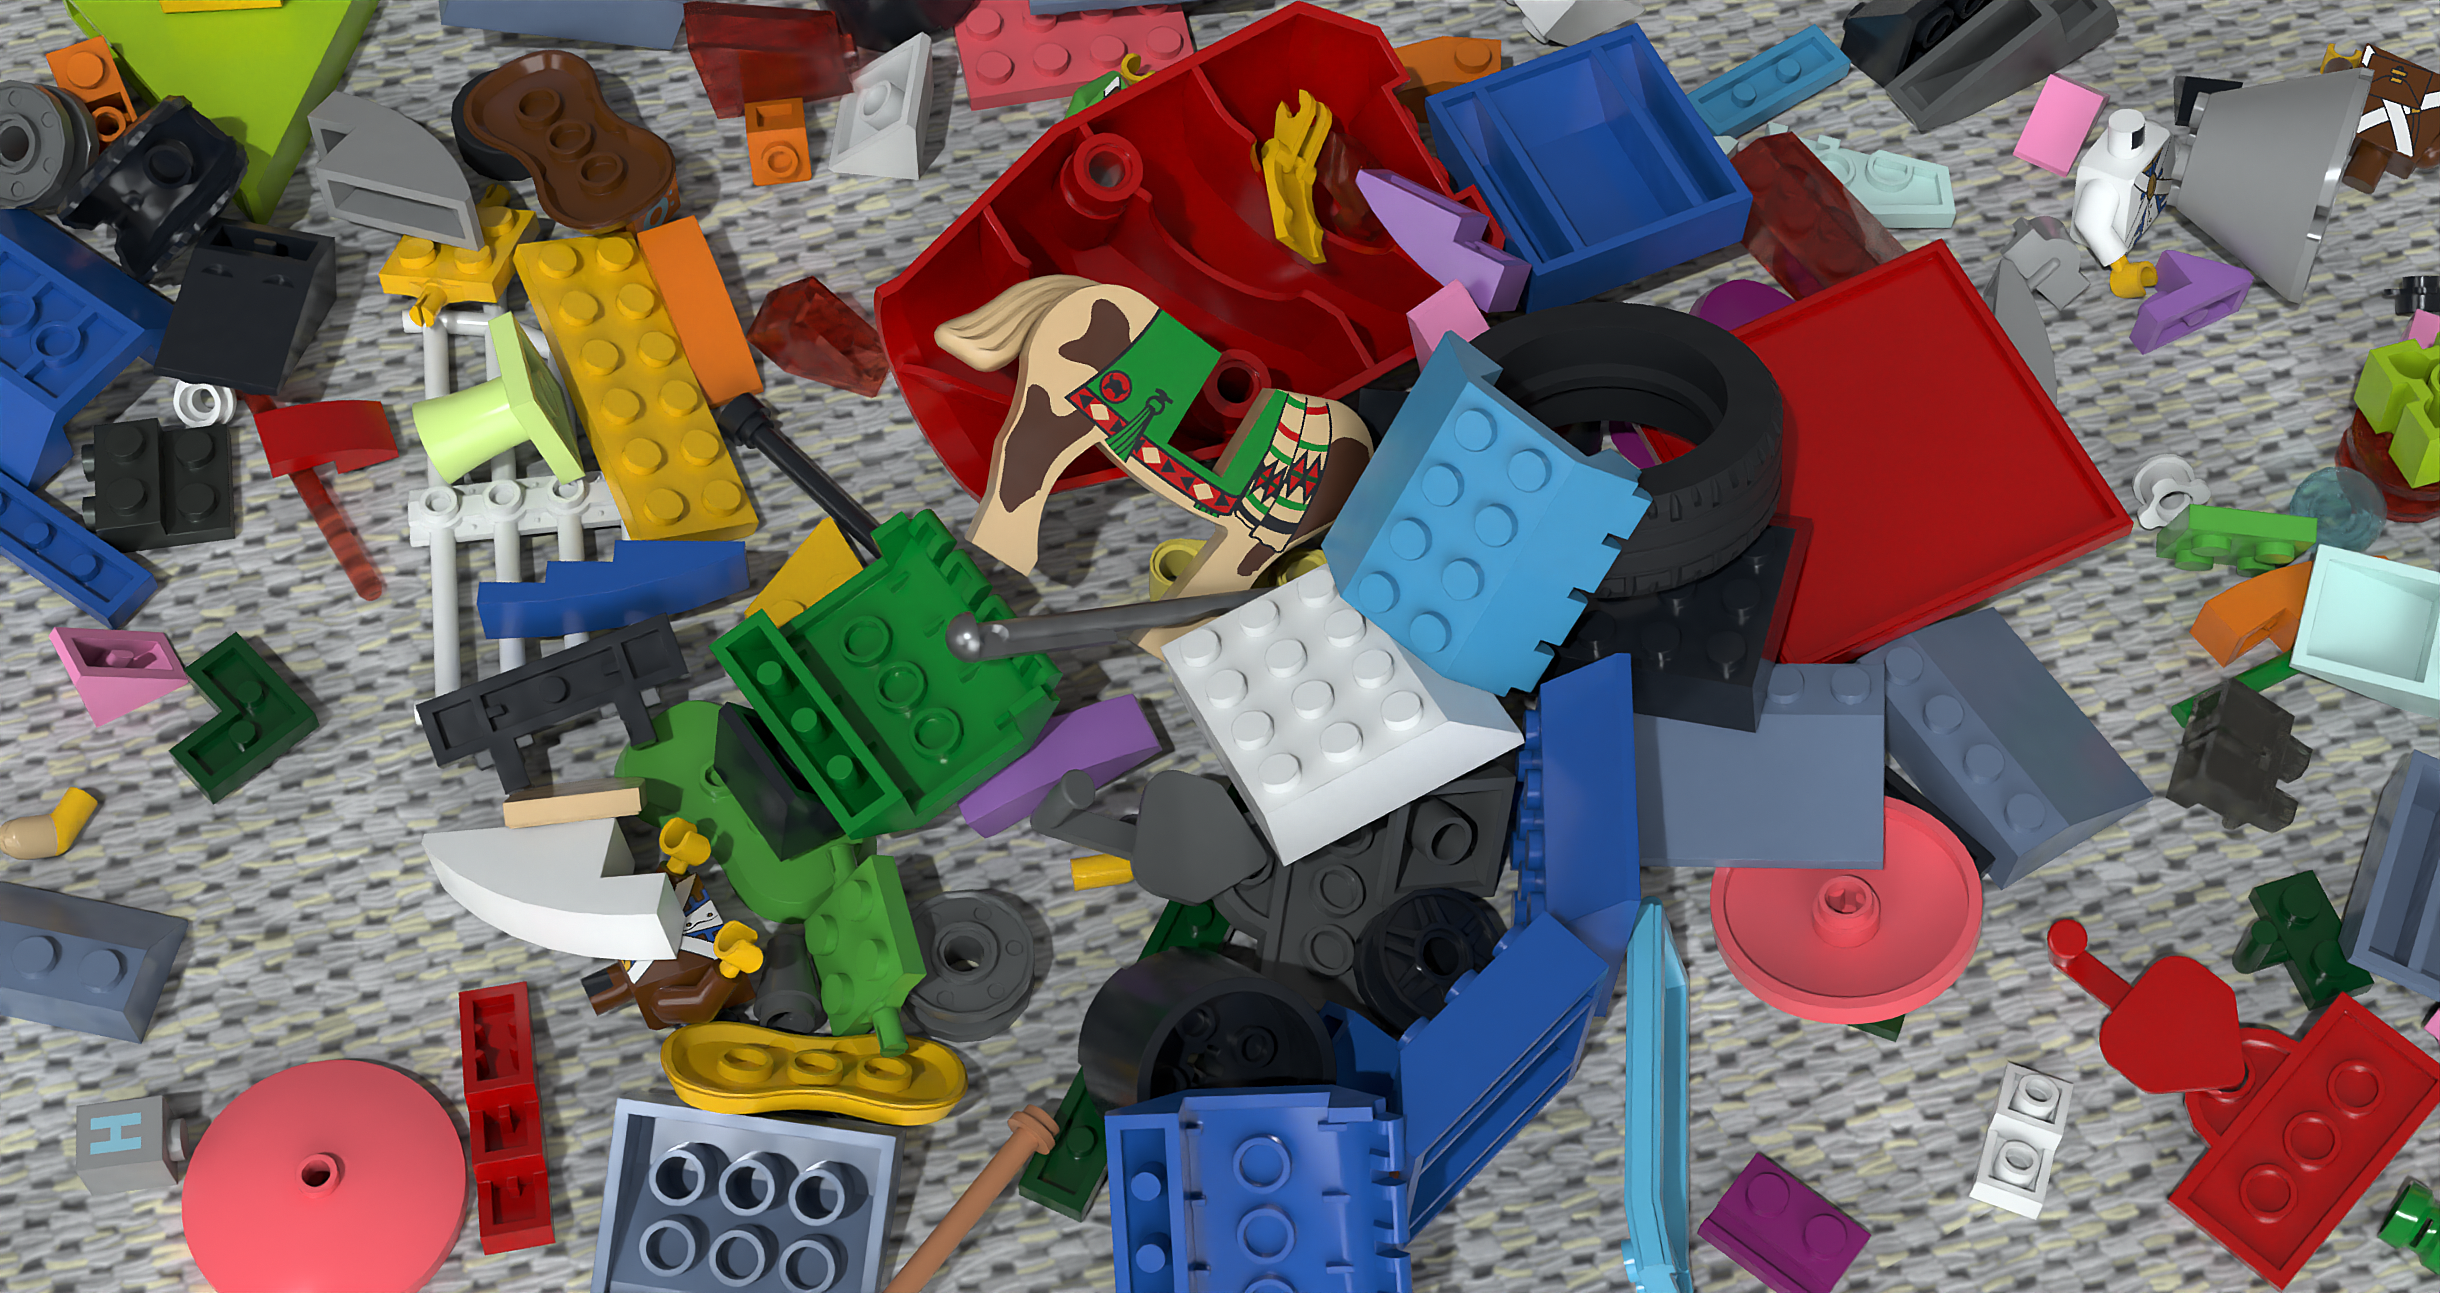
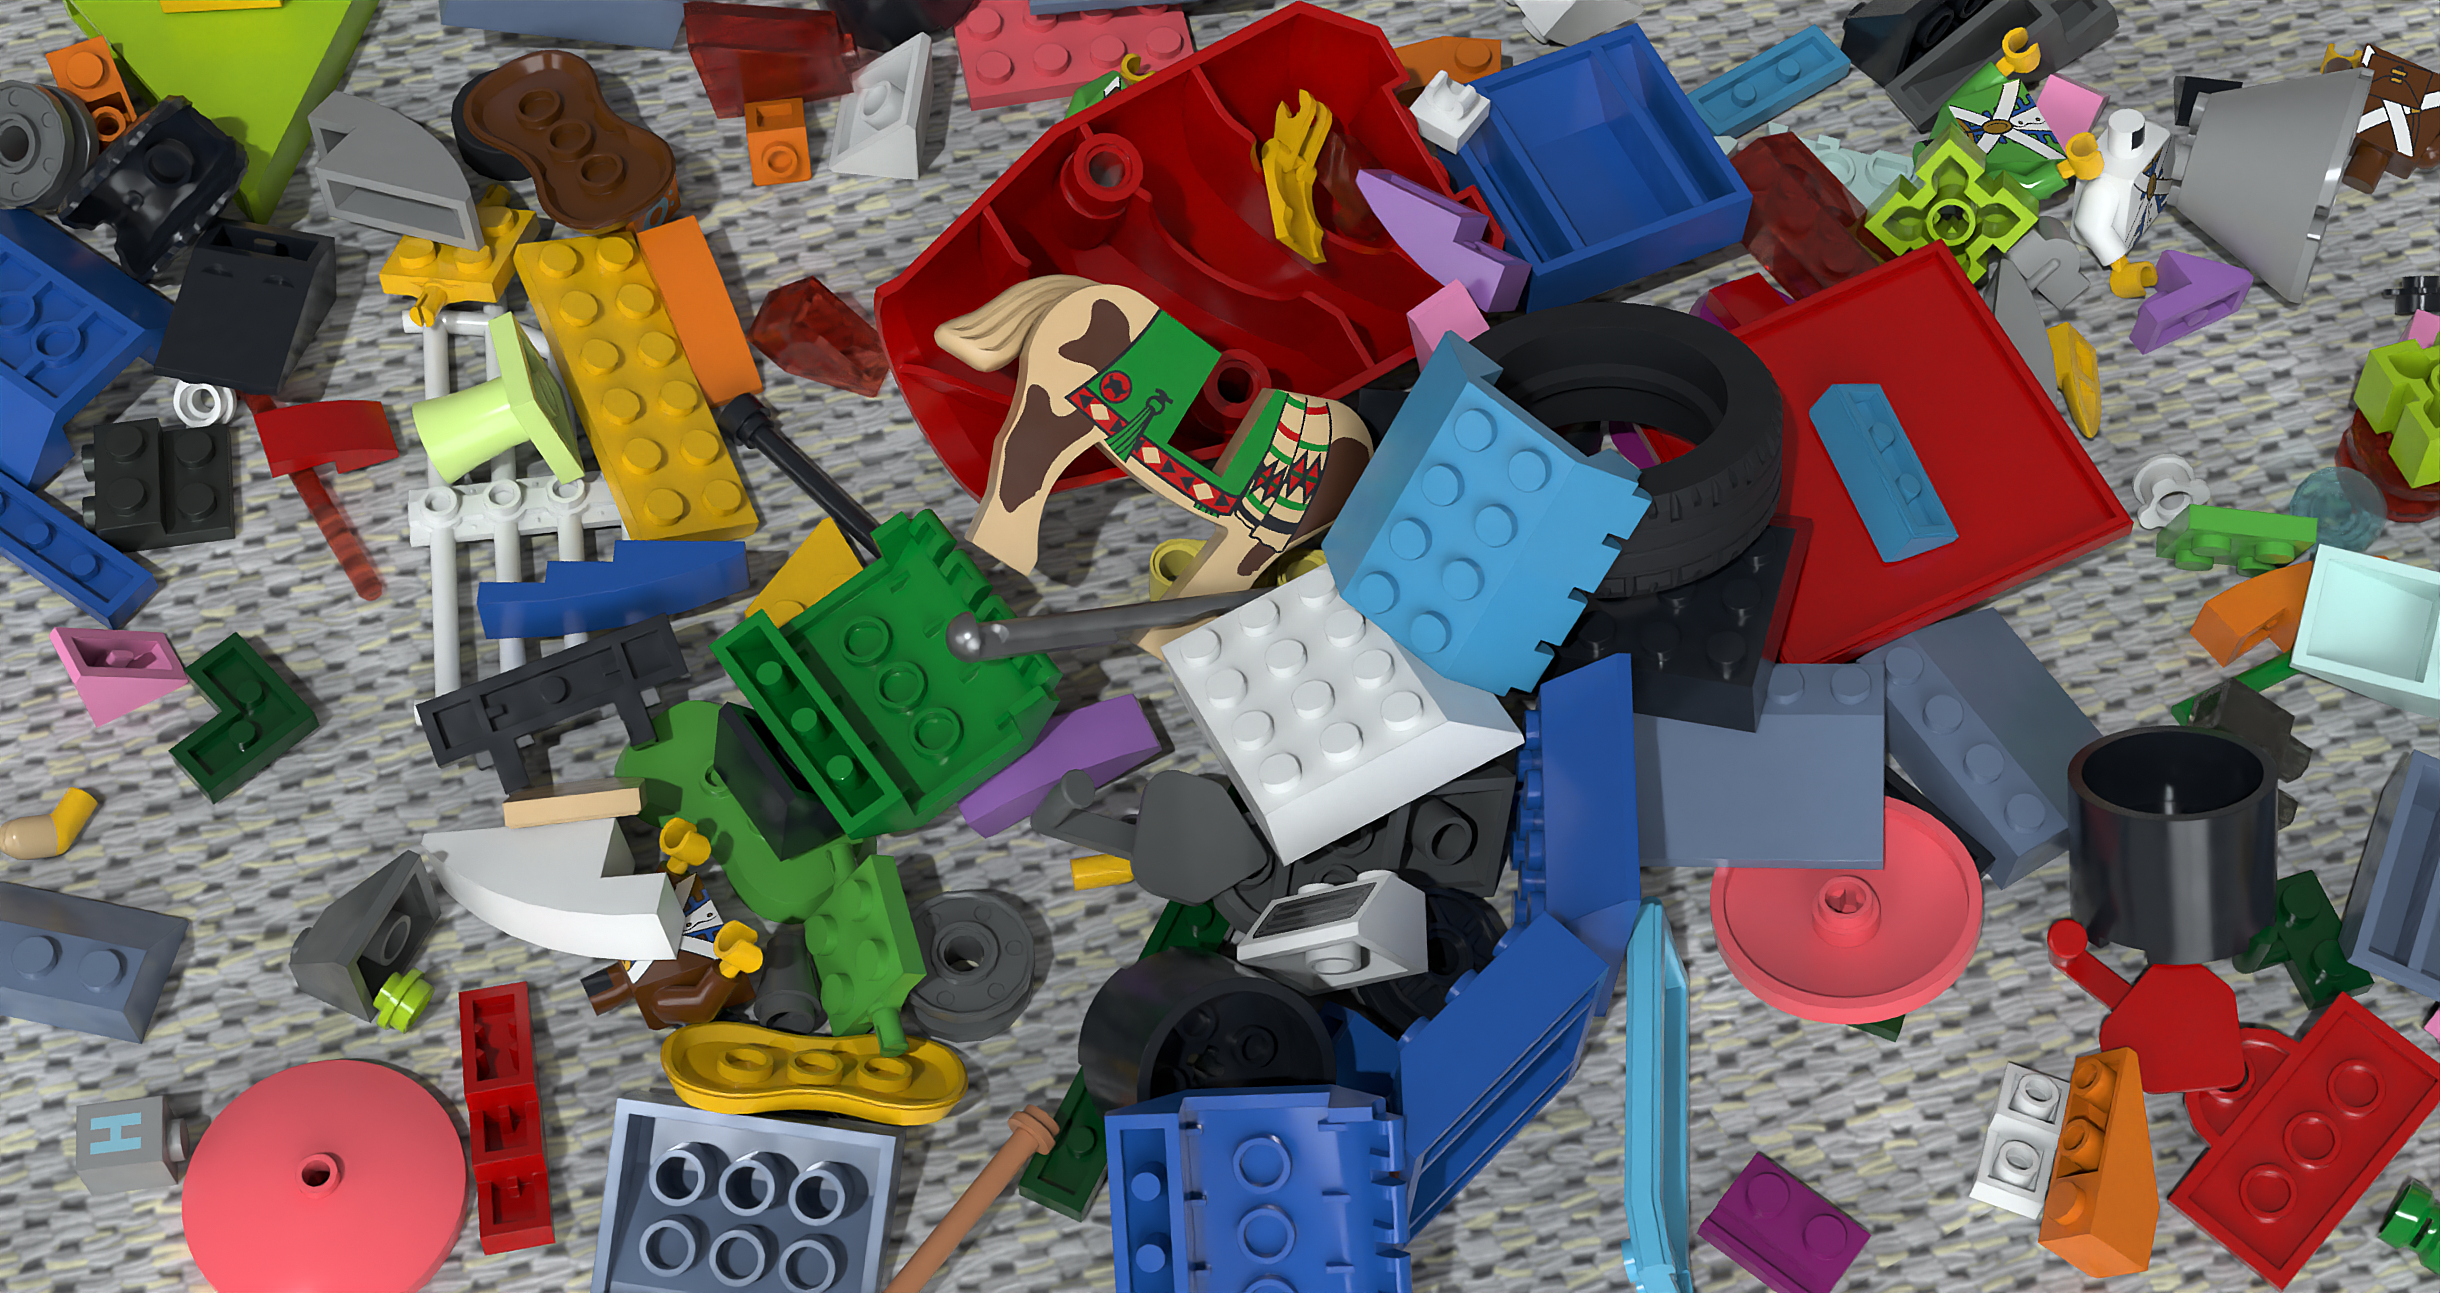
(366, 937): none -> dark grey slope
(403, 1000): none -> lime plate
(1341, 935): none -> white slope
(1449, 112): none -> white tile
(1743, 300): none -> red tile
(1881, 471): none -> dark azure slope
(1953, 174): none -> lime brick
(2011, 128): none -> torso
(2077, 376): none -> yellow plate
(2103, 1175): none -> orange slope
(2173, 842): none -> black brick

